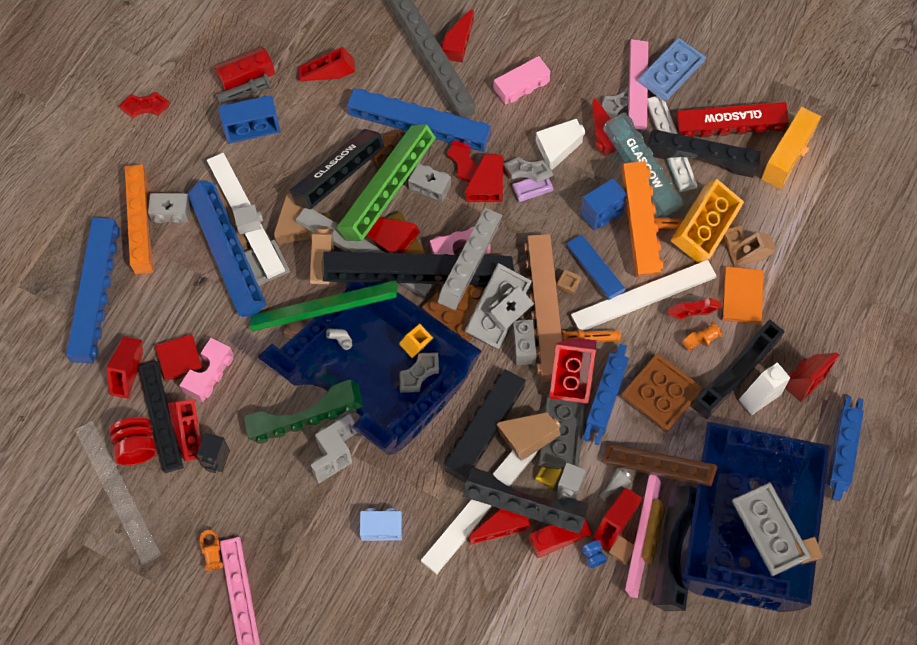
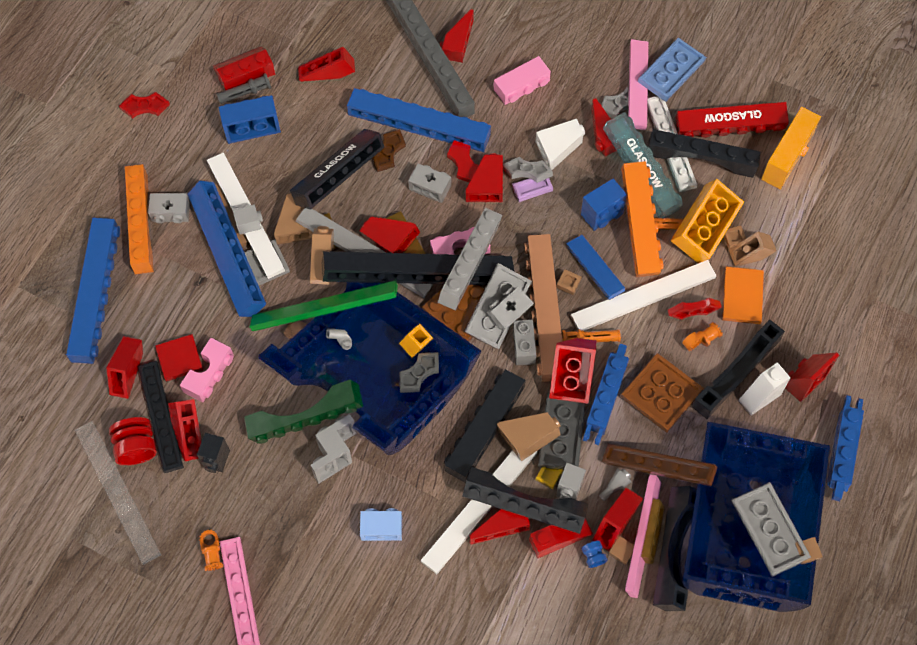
(386, 183): bright green brick -> none

